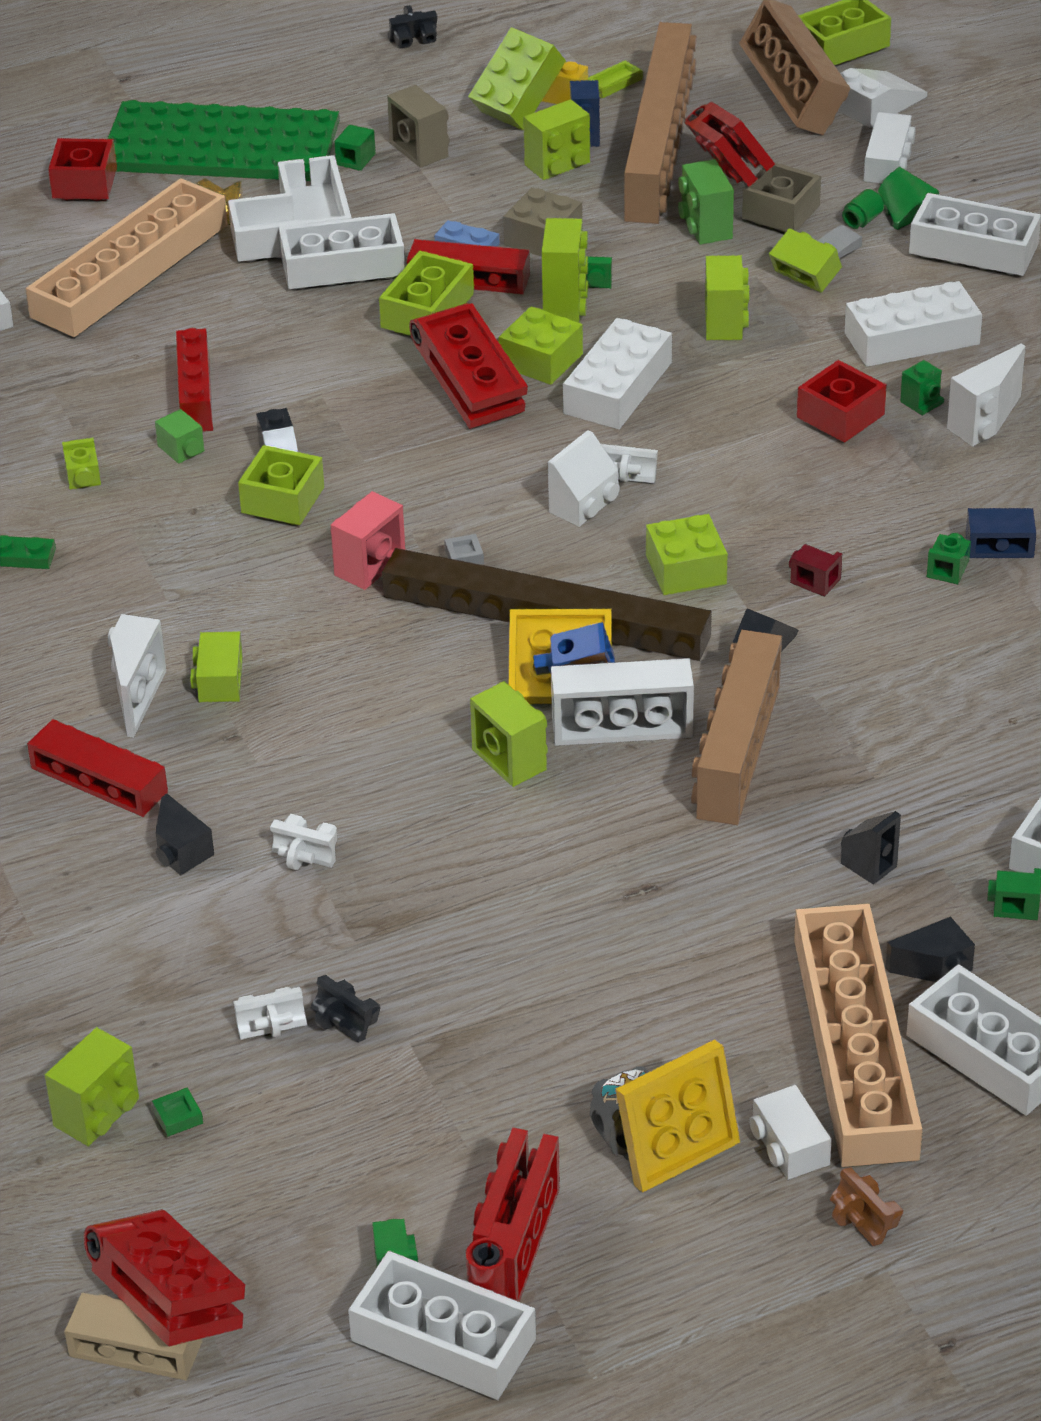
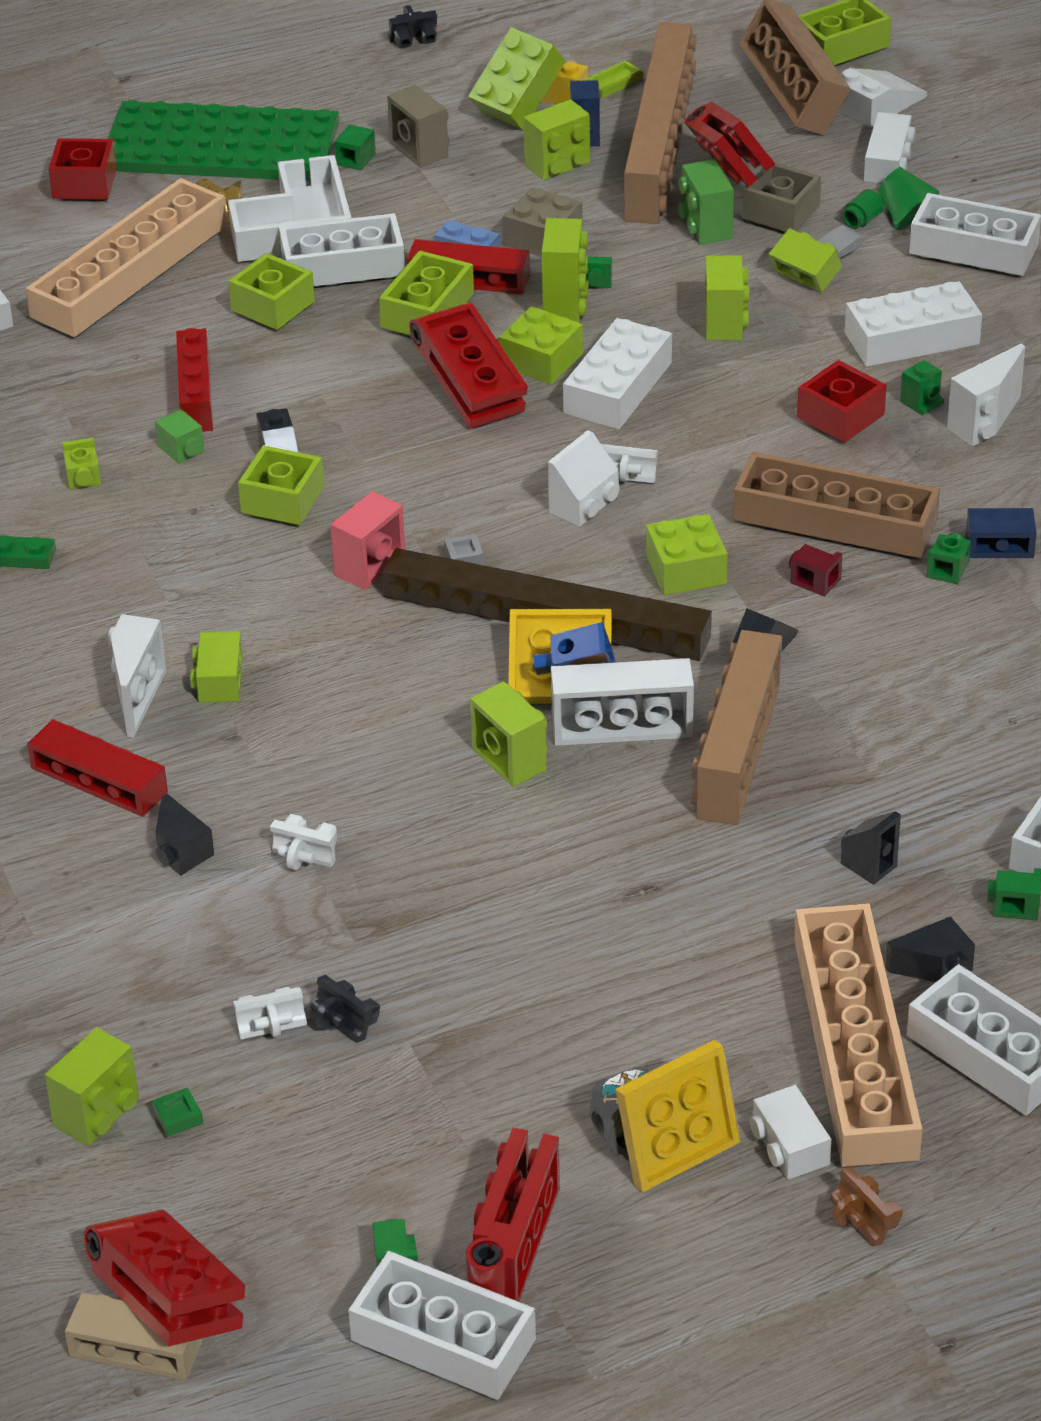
(271, 291): none -> lime brick
(836, 504): none -> medium nougat brick

